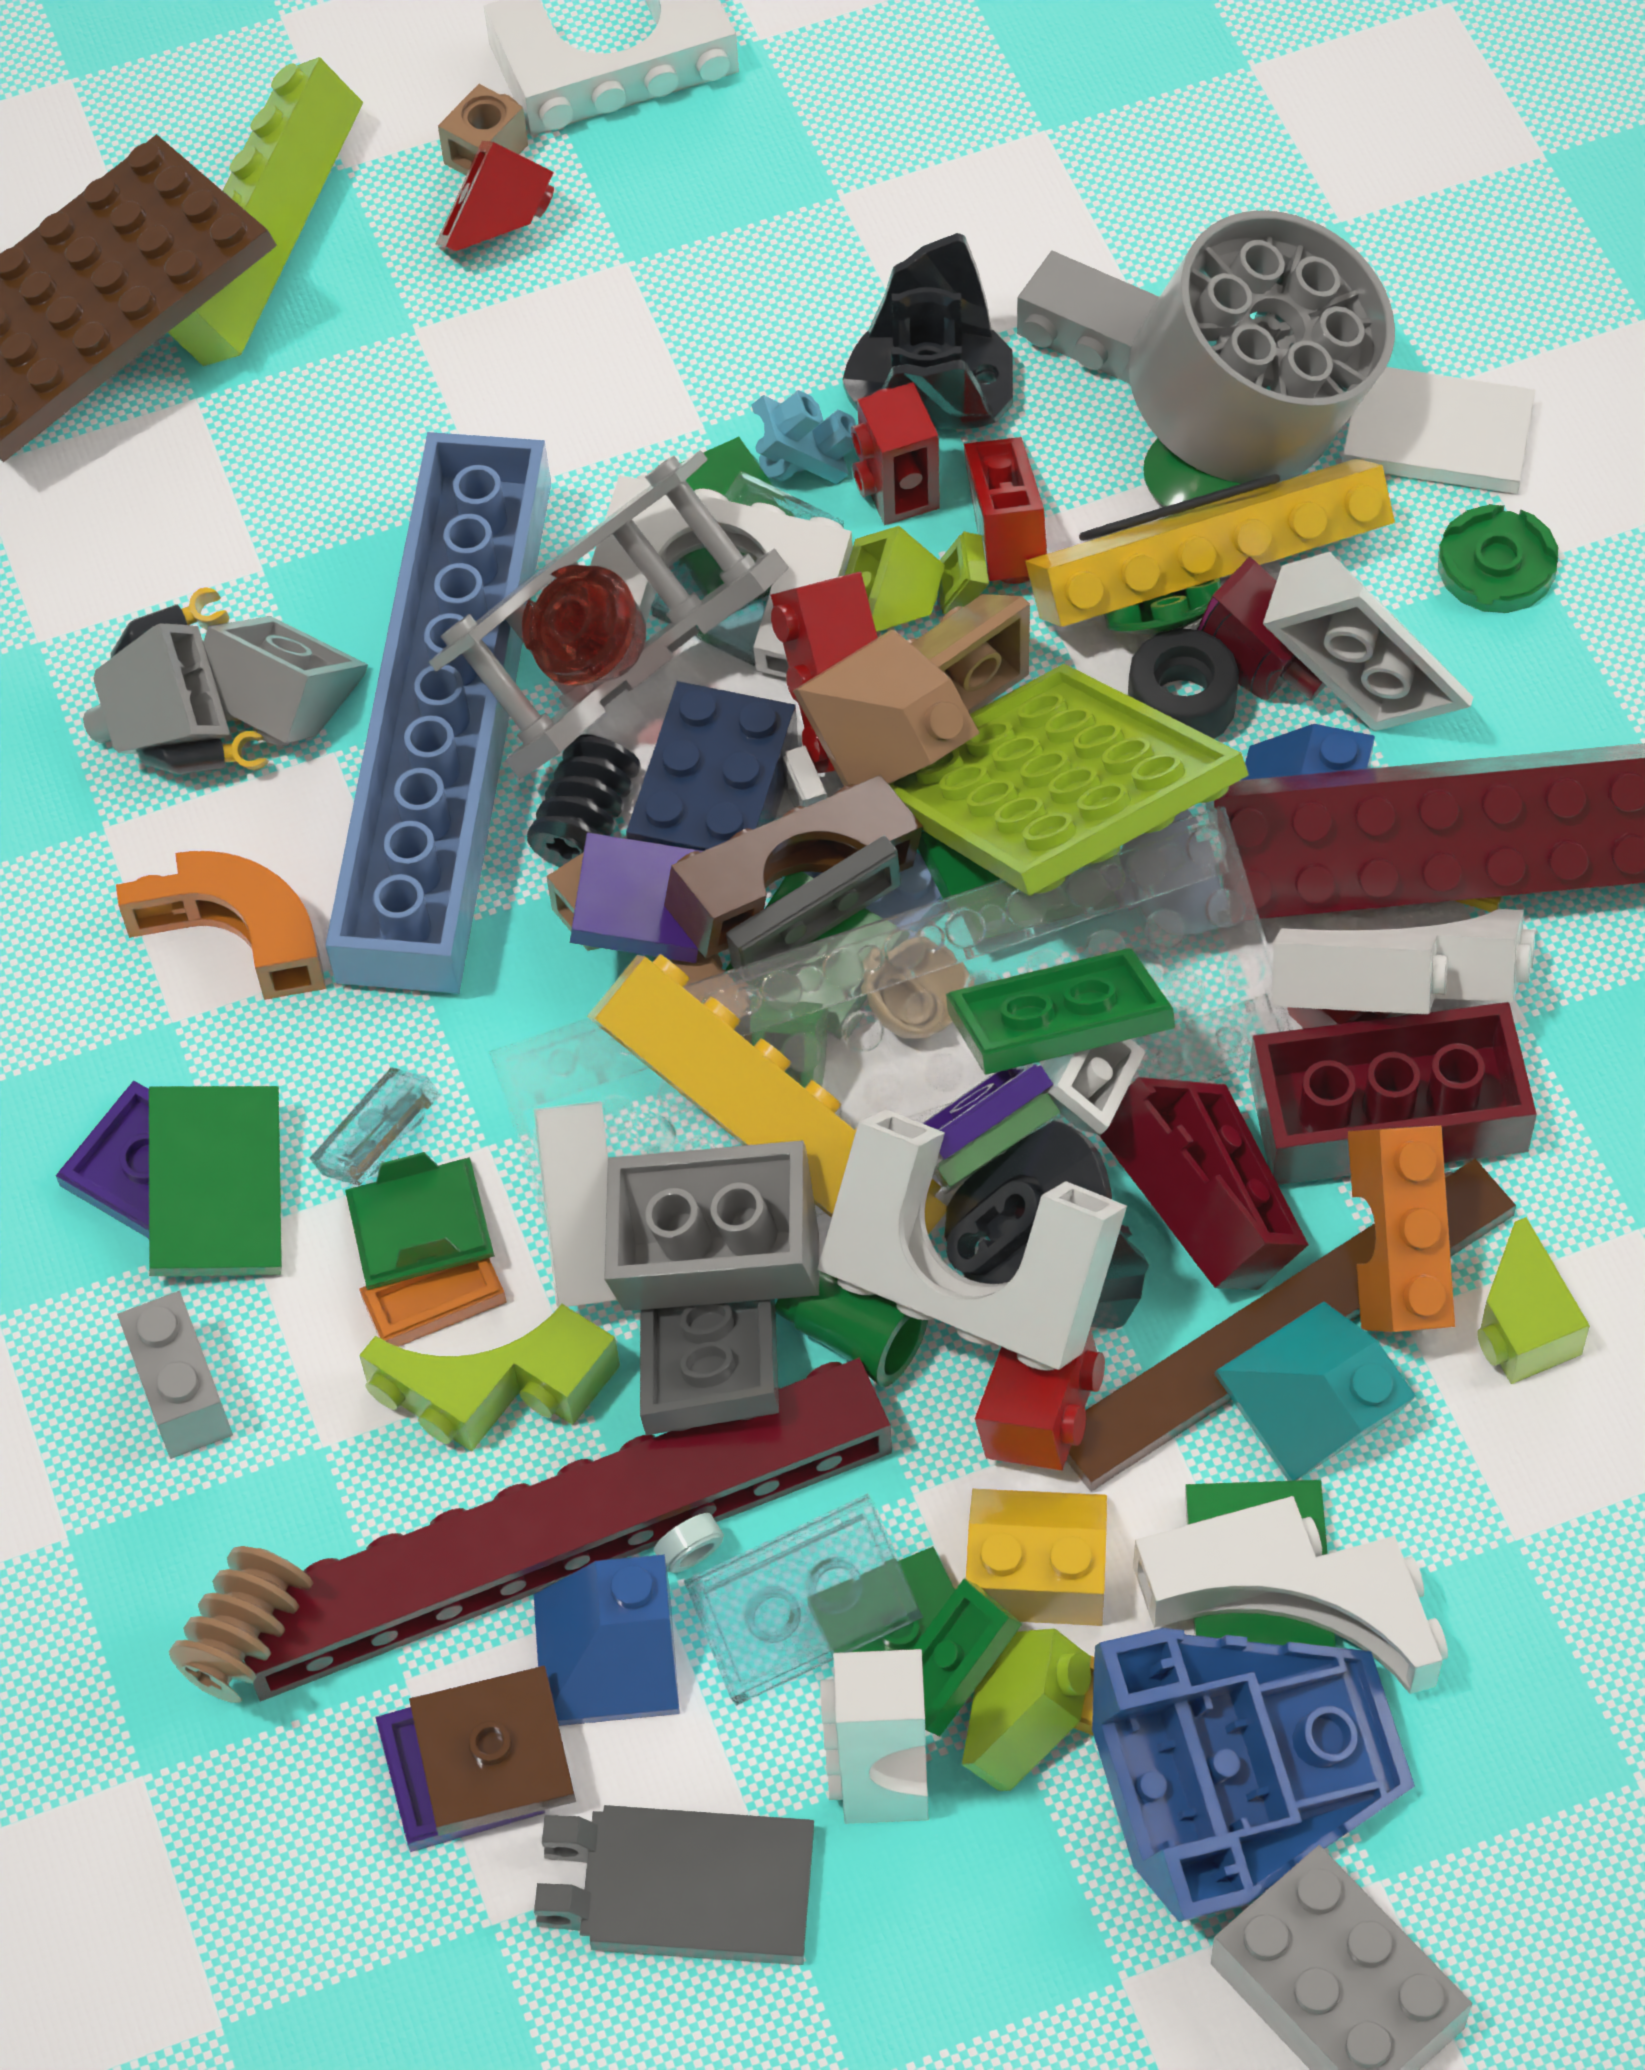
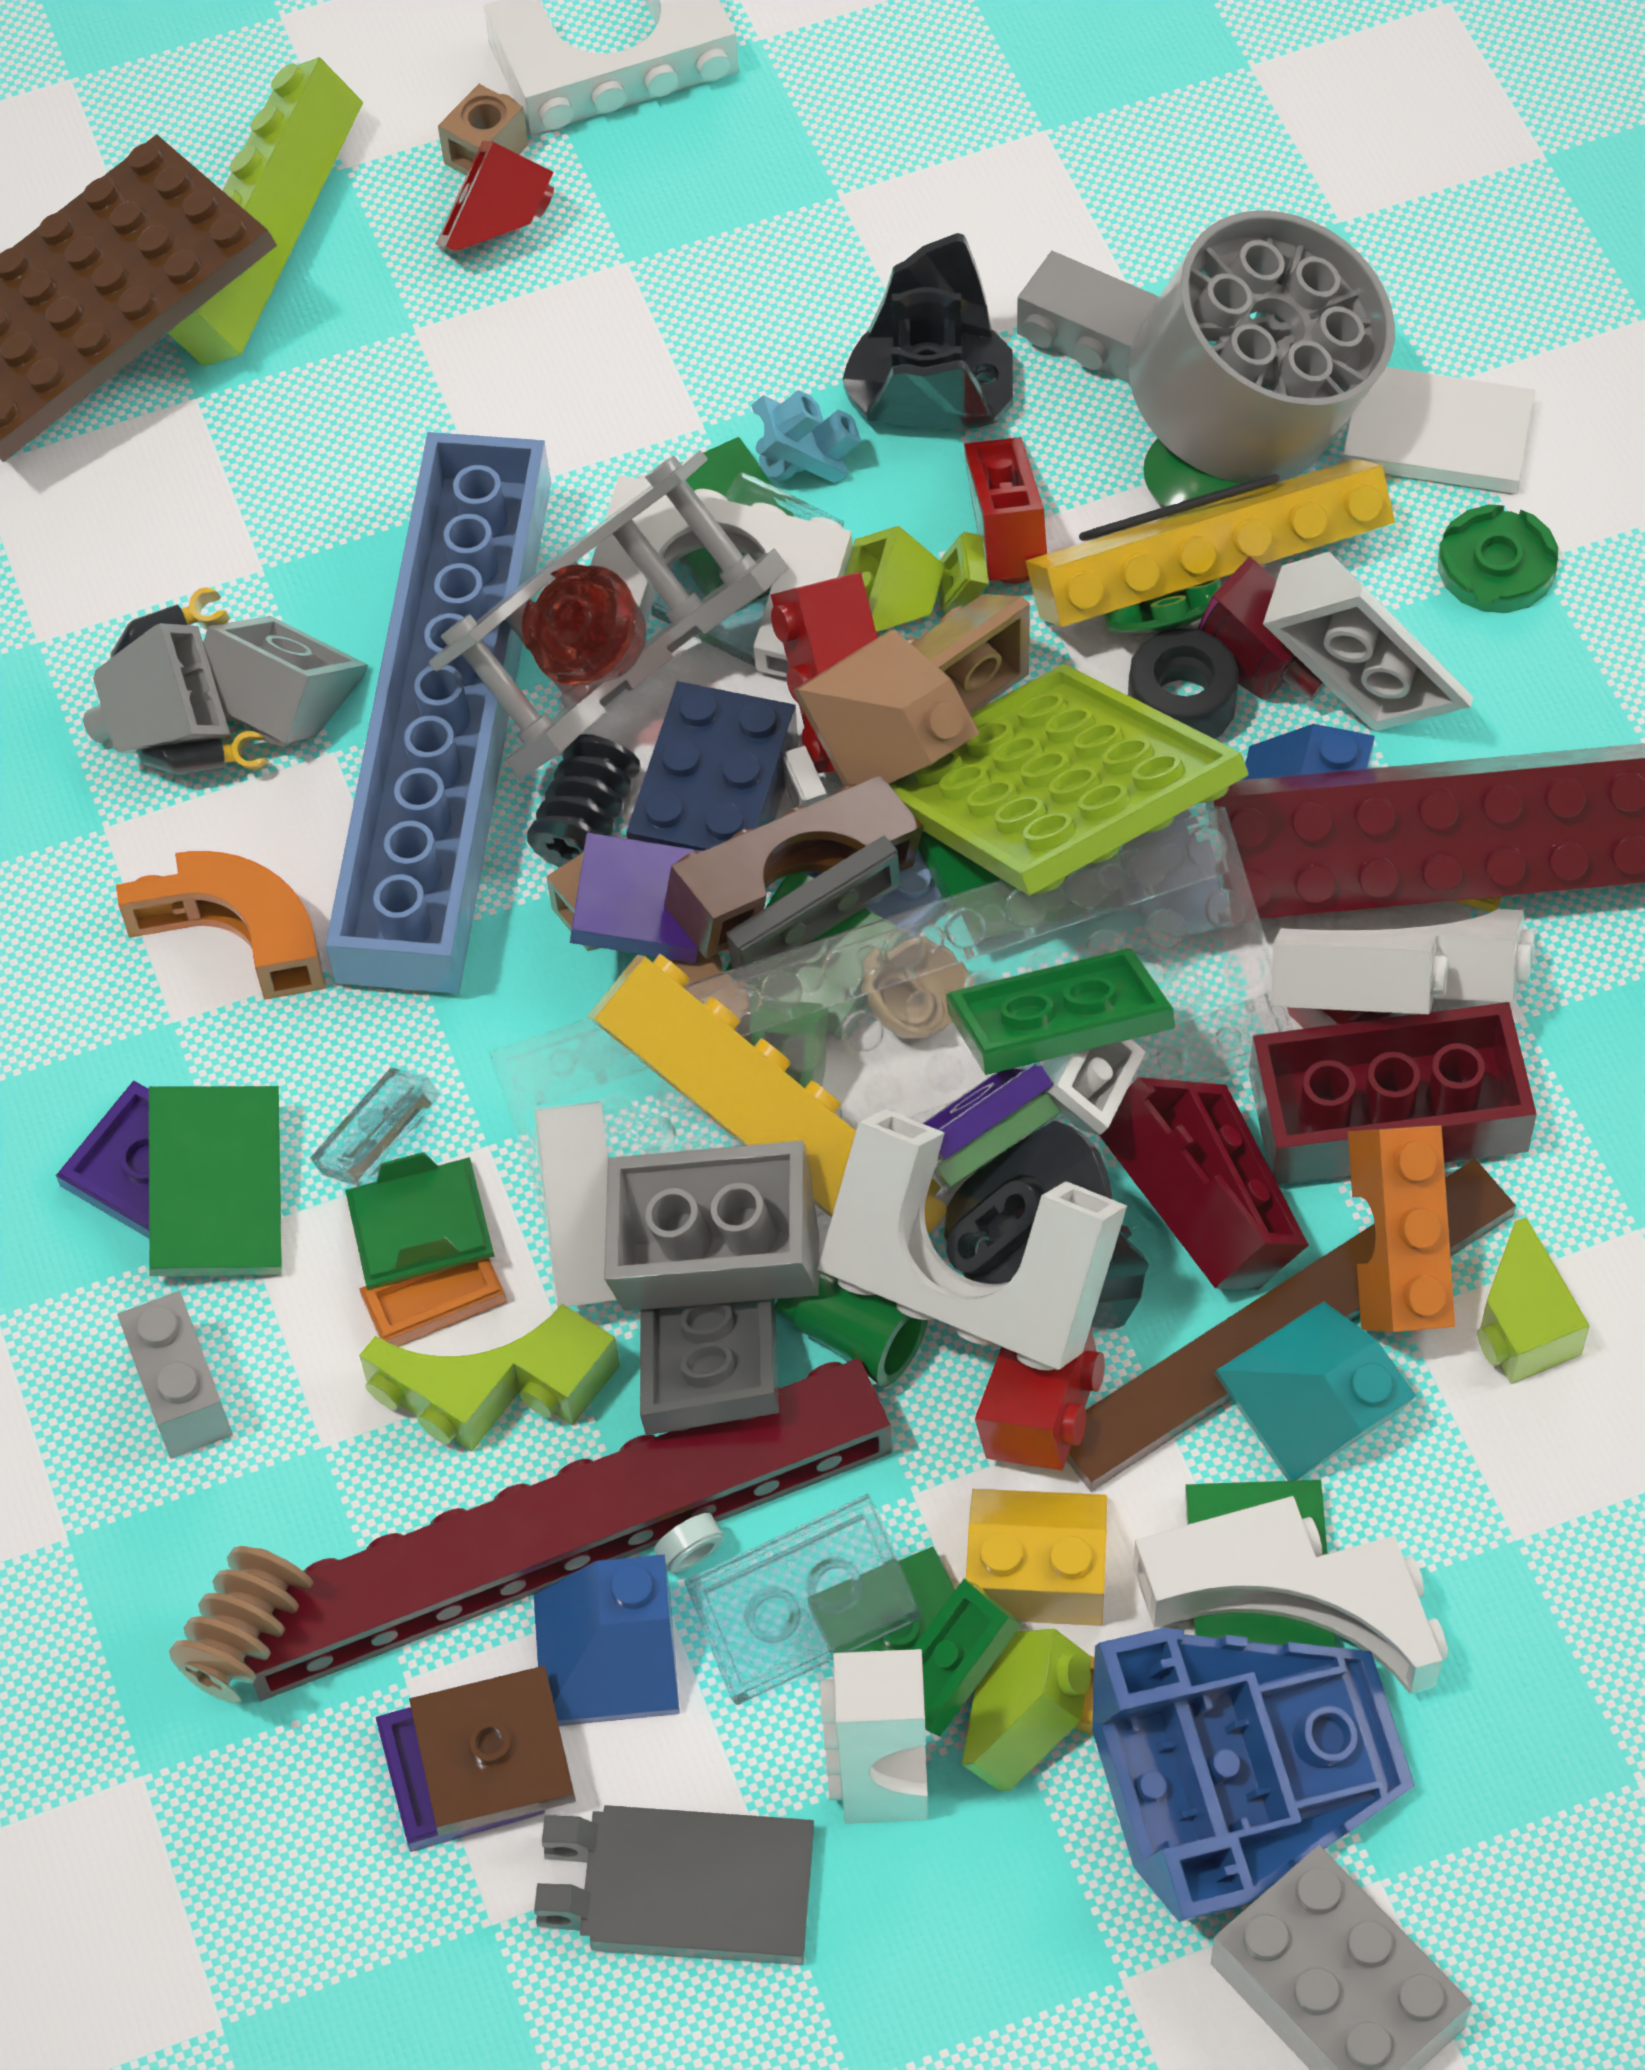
(896, 454): red brick -> none

